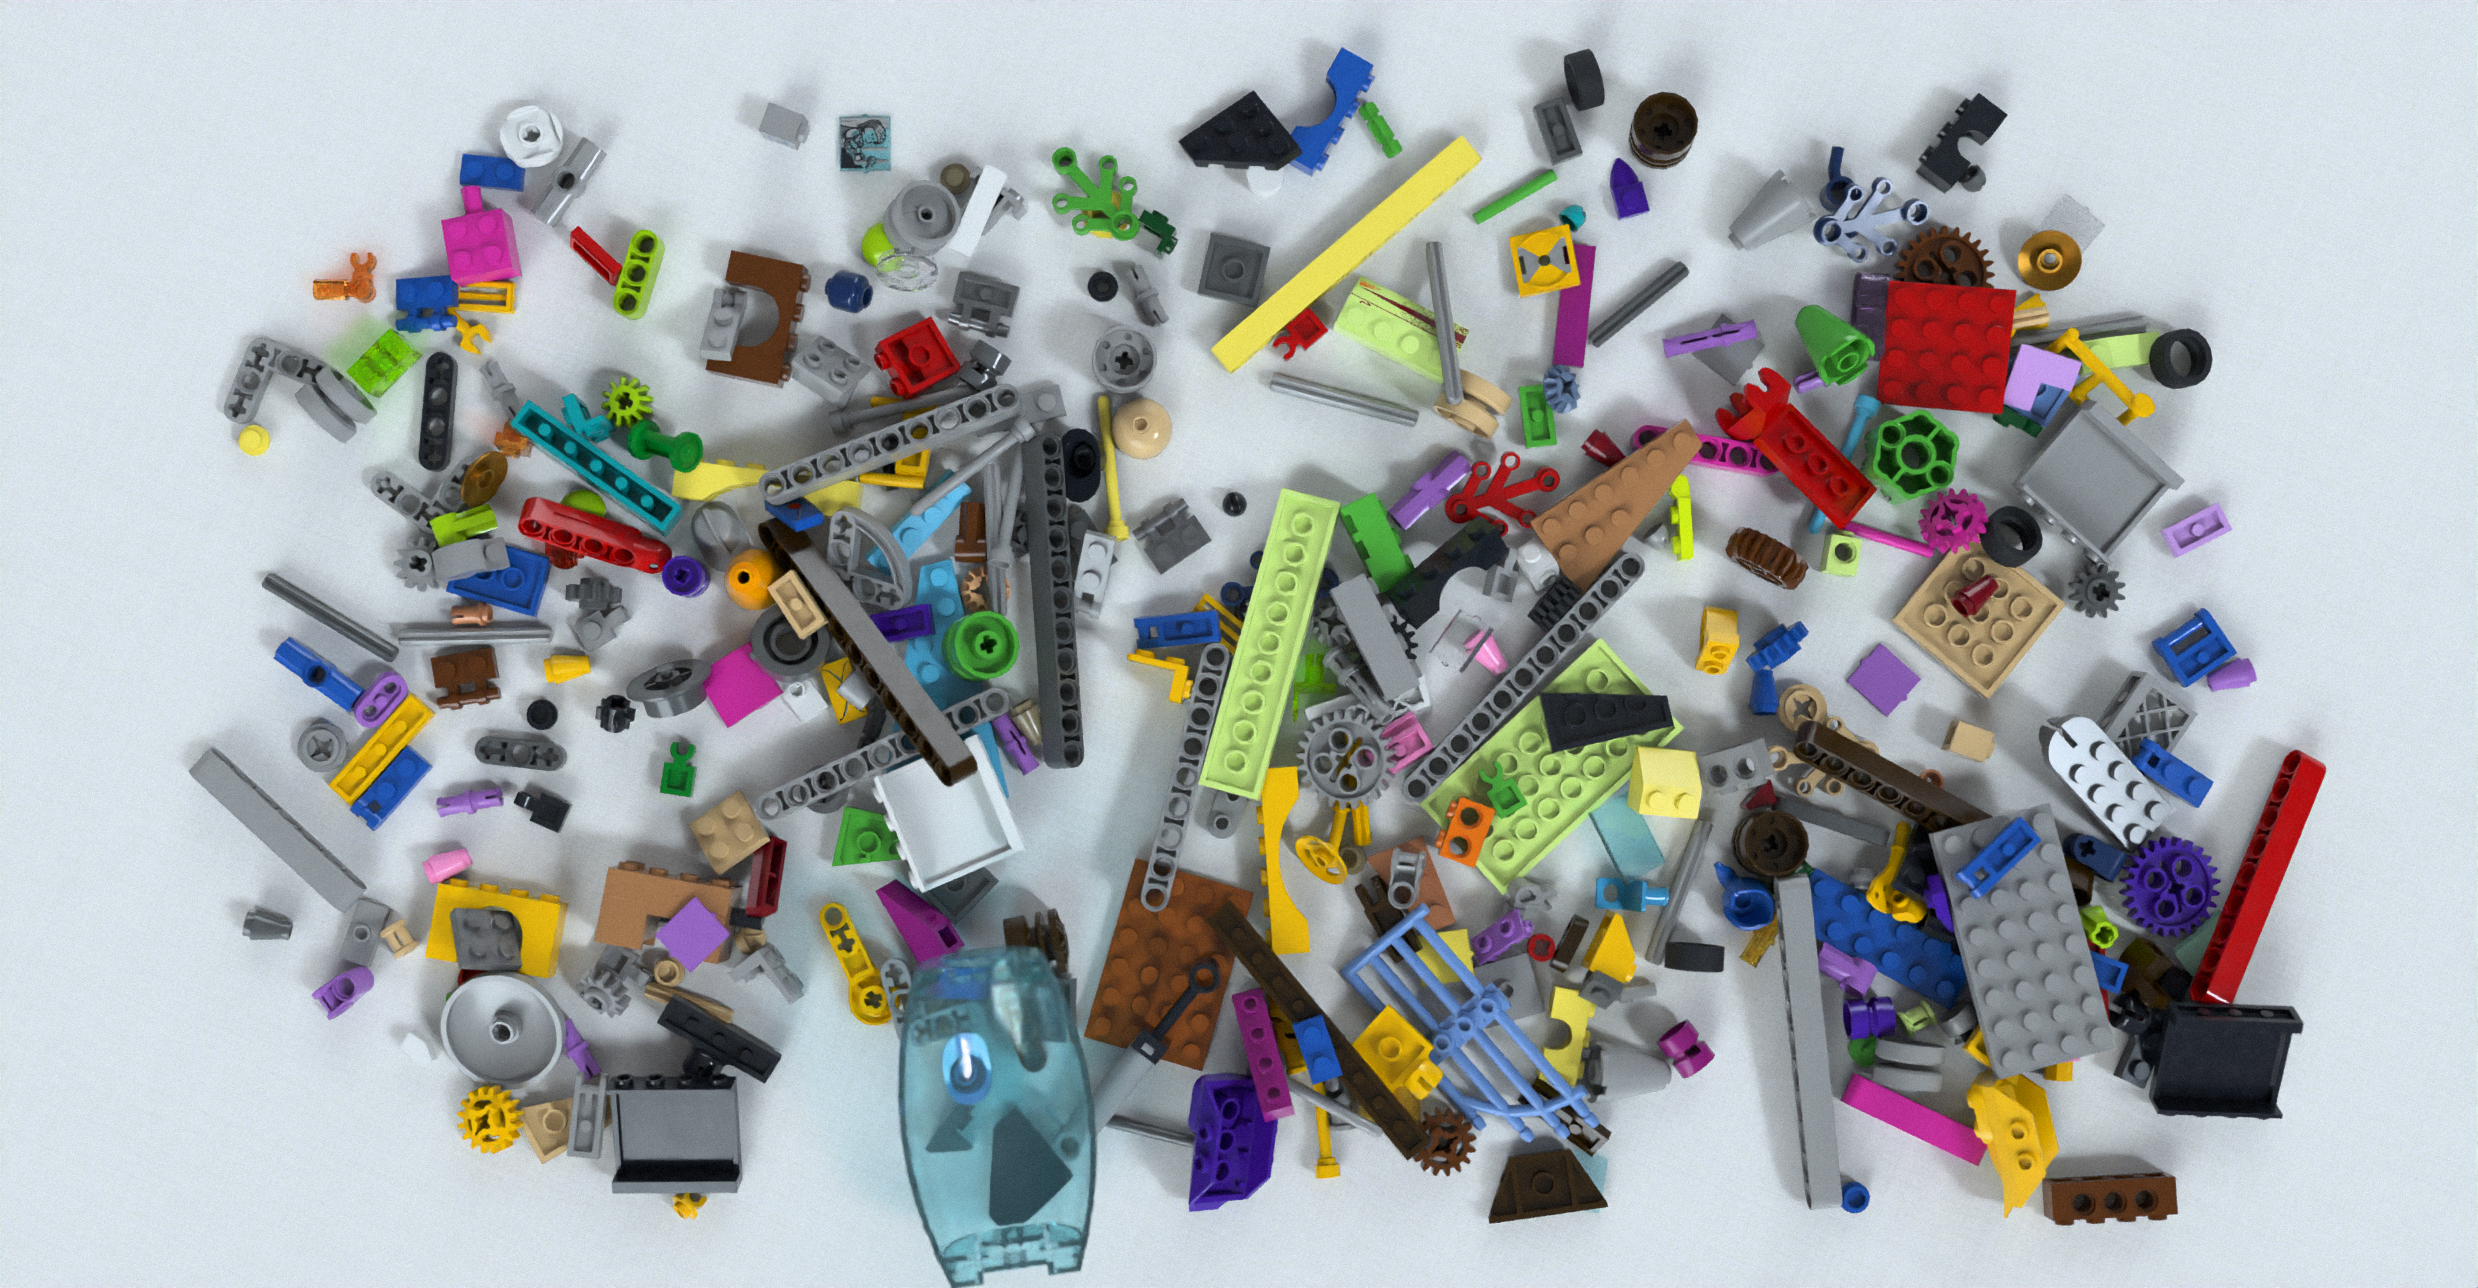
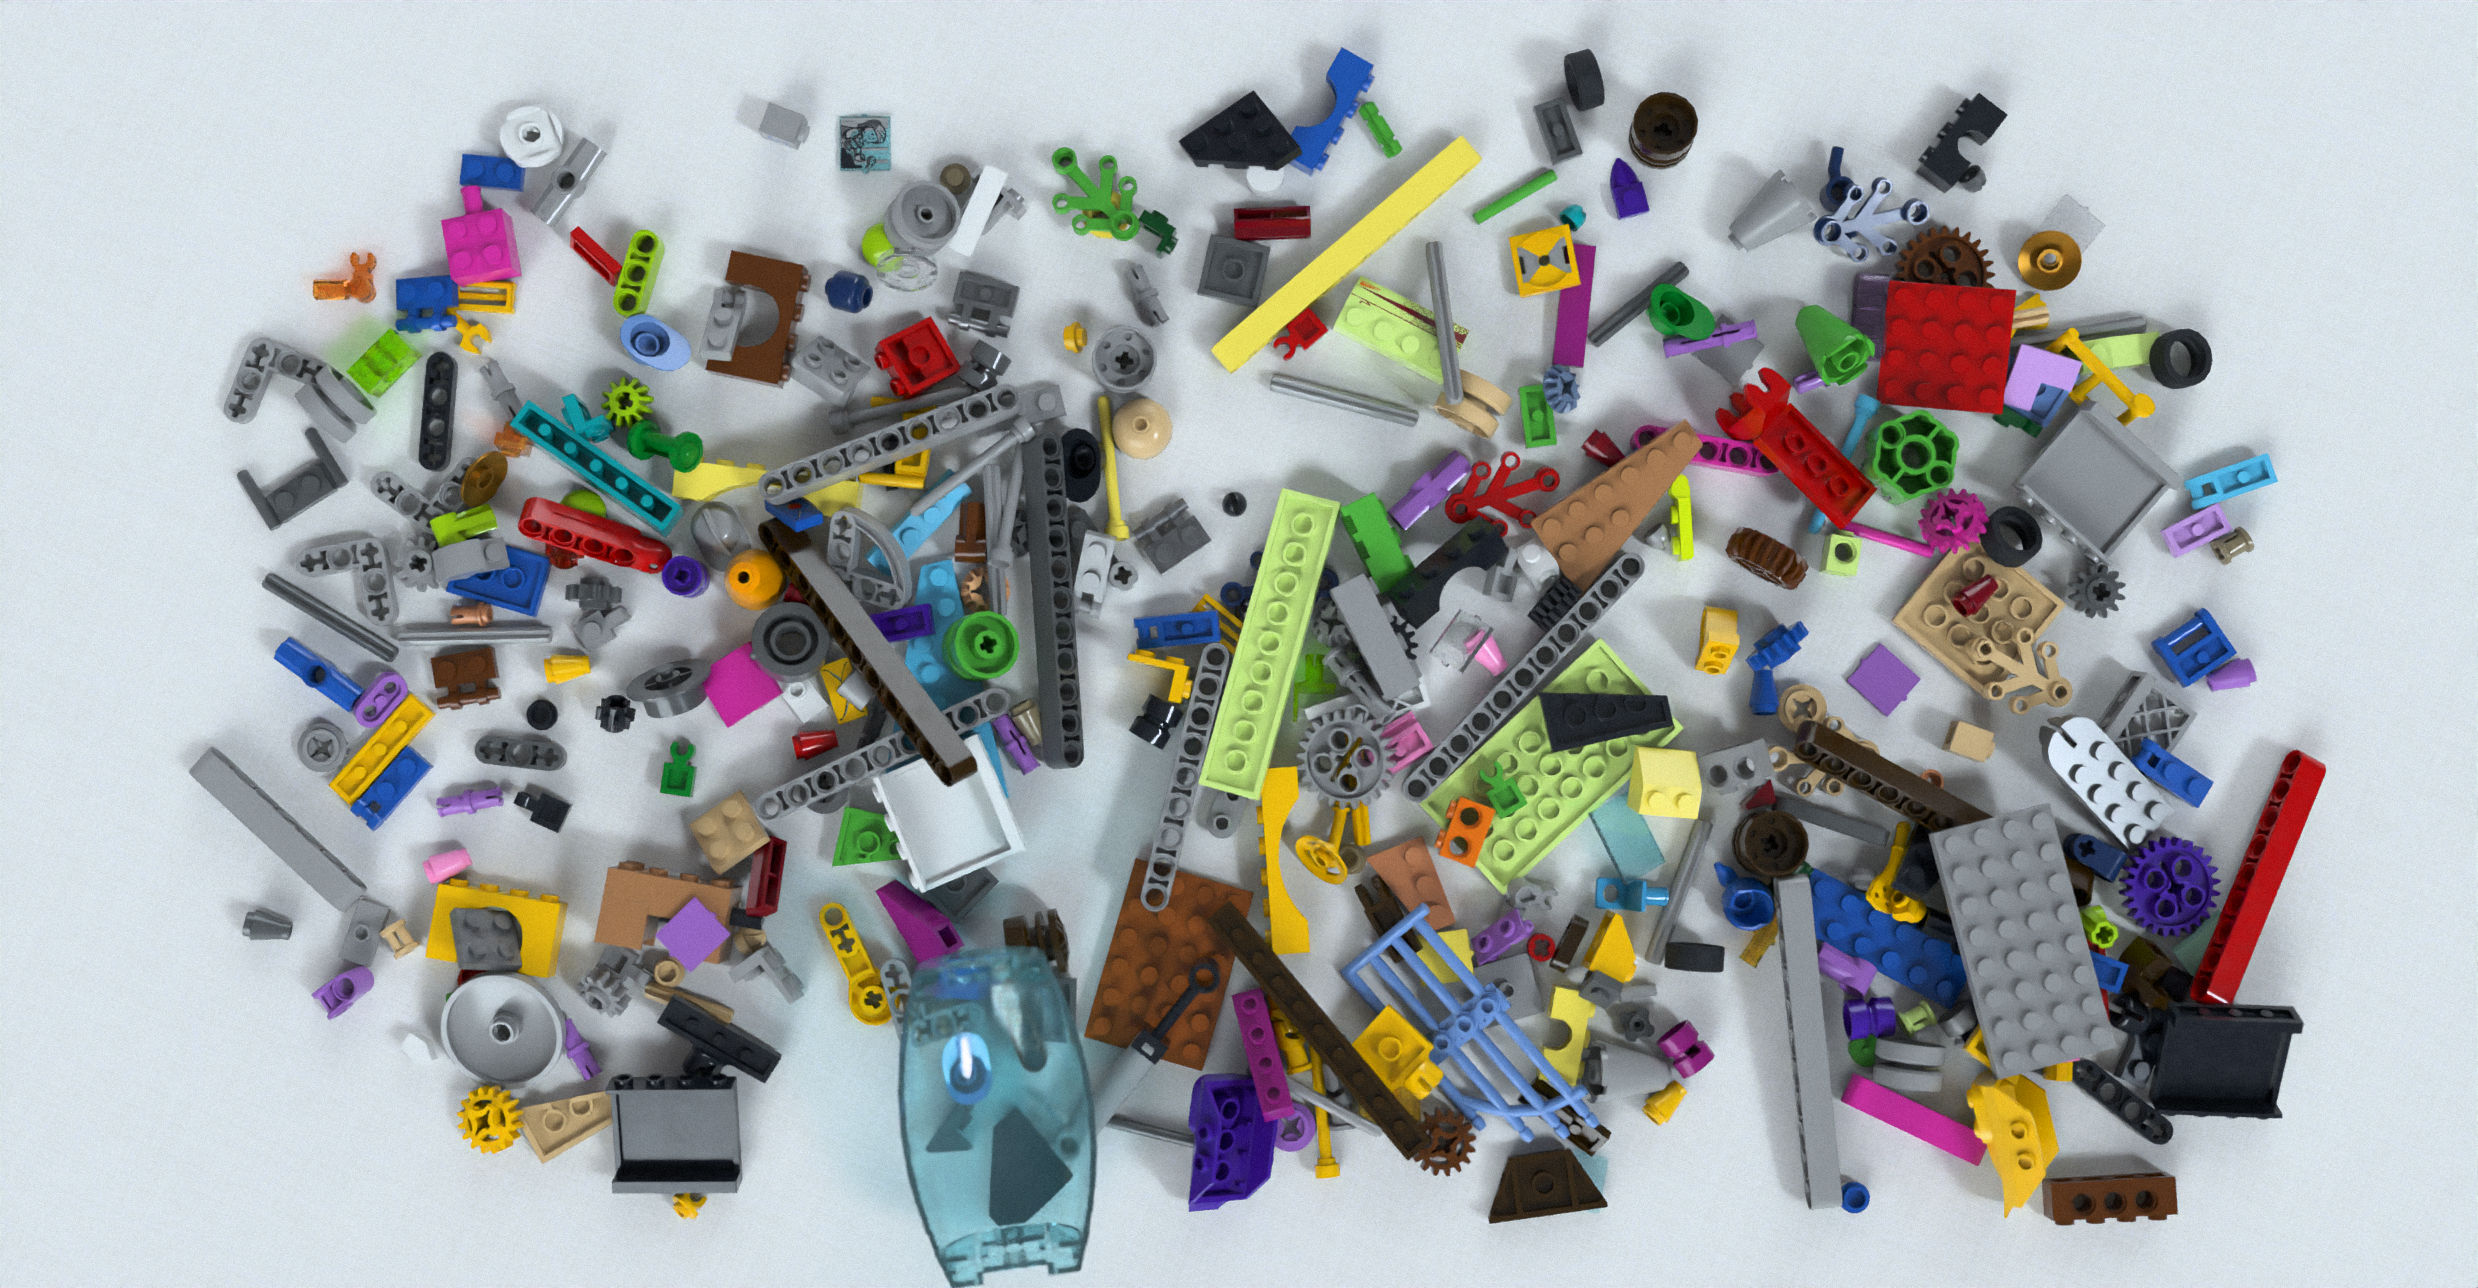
(254, 440): light yellow plate -> none
(301, 491): none -> dark grey plate
(357, 561): none -> light grey beam
(587, 1118): light grey hinge -> none
(654, 343): none -> medium blue piece
(797, 604): tan plate -> none
(813, 743): none -> red cone
(1075, 337): none -> yellow plate
(1098, 278): black plate -> none
(1114, 572): none -> light grey bush
(1156, 721): none -> black wheel
(1272, 223): none -> dark red piece
(1305, 1125): none -> medium lavender gear
(1317, 1049): blue plate -> none
(1406, 875): light grey piece -> none
(1640, 1016): none -> dark grey plate
(1663, 1104): none -> yellow cone
(1679, 313): none -> green piece
(1936, 899): dark purple plate -> none
(1998, 856): blue plate -> none
(2025, 673): none -> tan plant
(2121, 1099): none -> black beam
(2232, 481): none -> medium azure plate
(2232, 545): none -> dark tan bush

